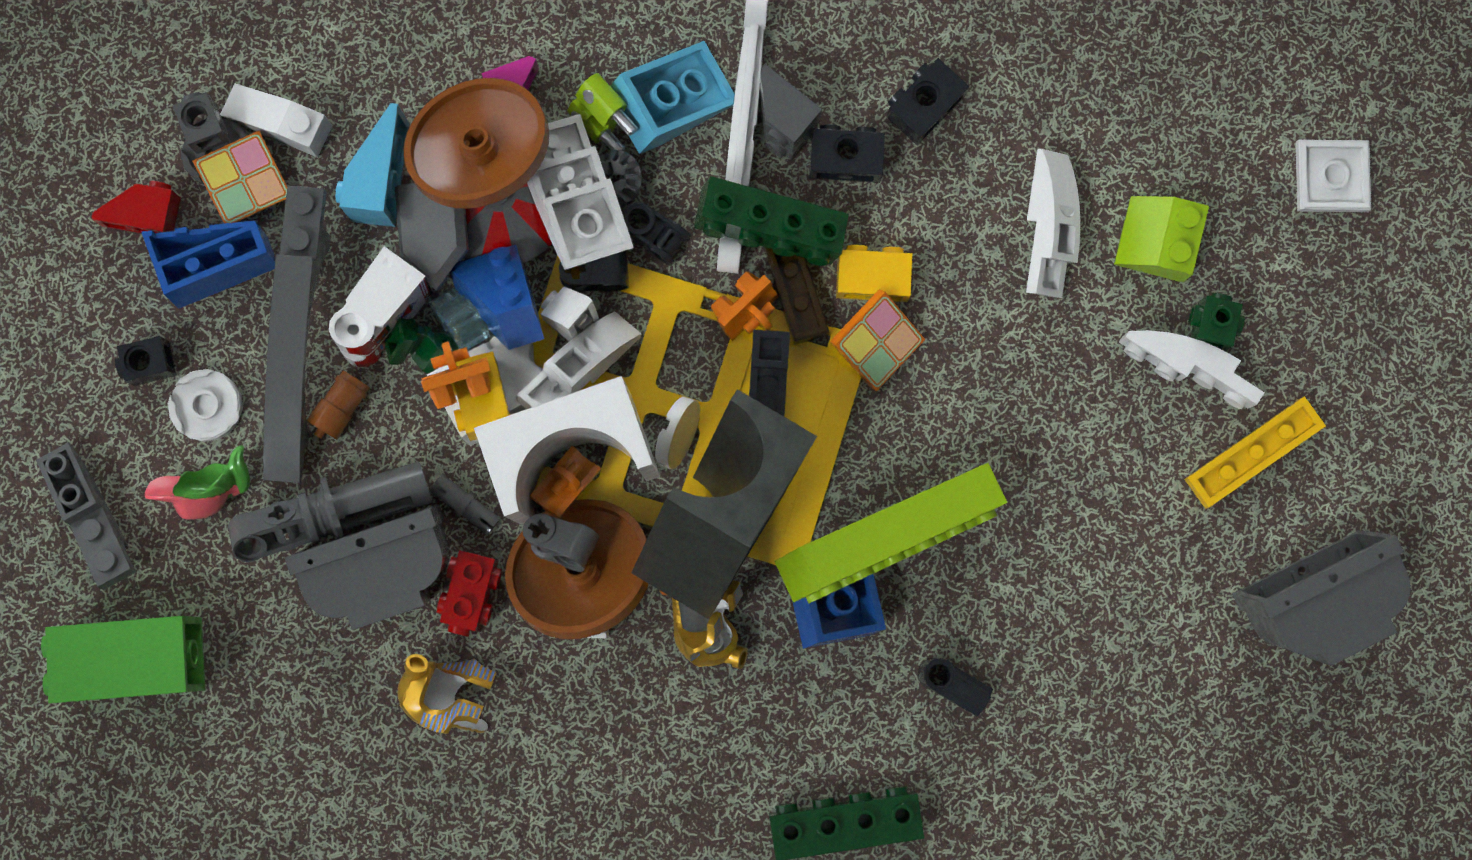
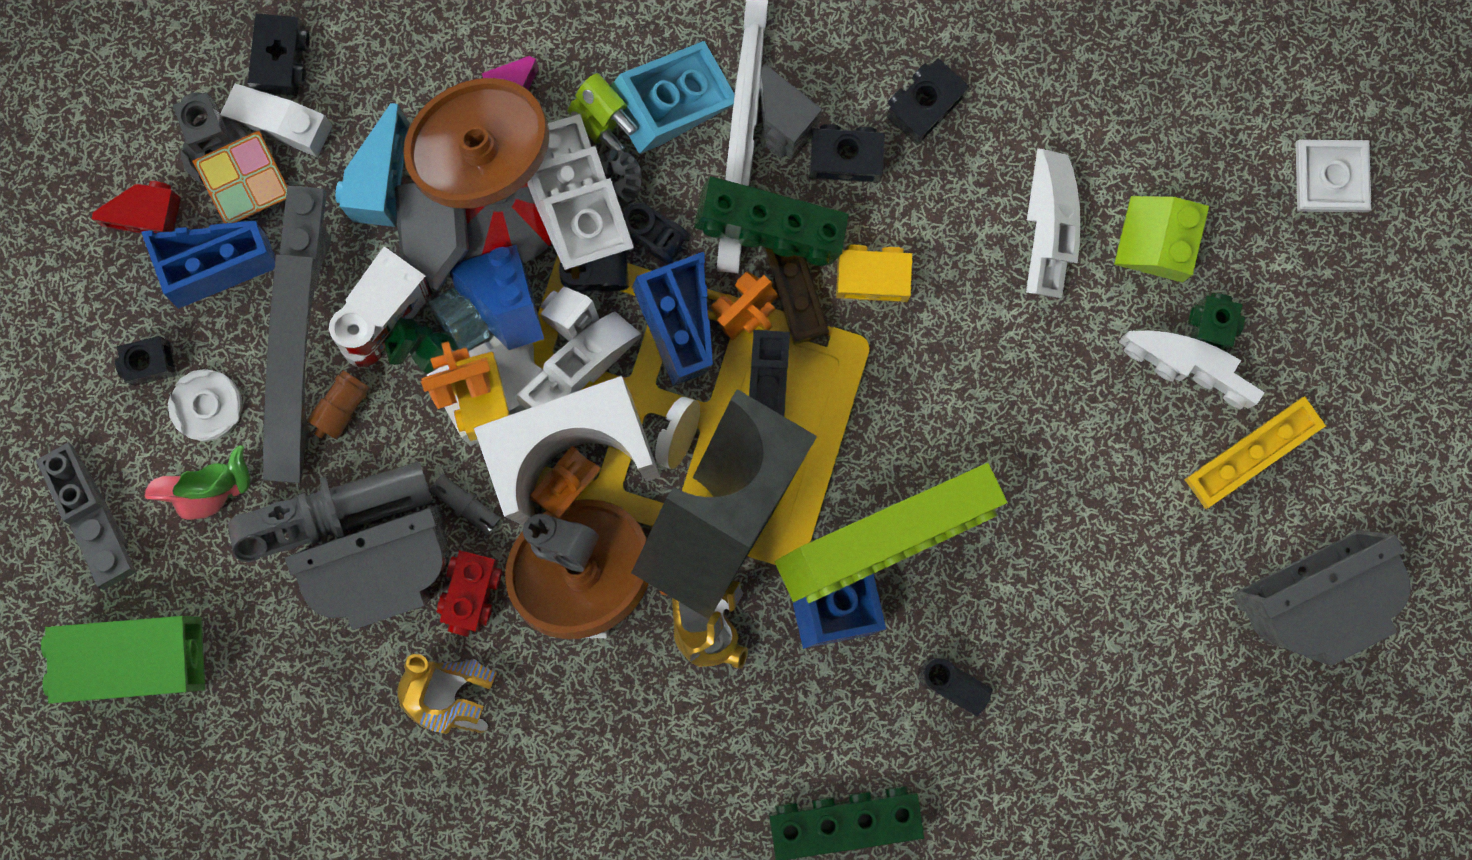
(271, 36): none -> black brick
(677, 316): none -> blue wedge
(877, 340): tile -> none

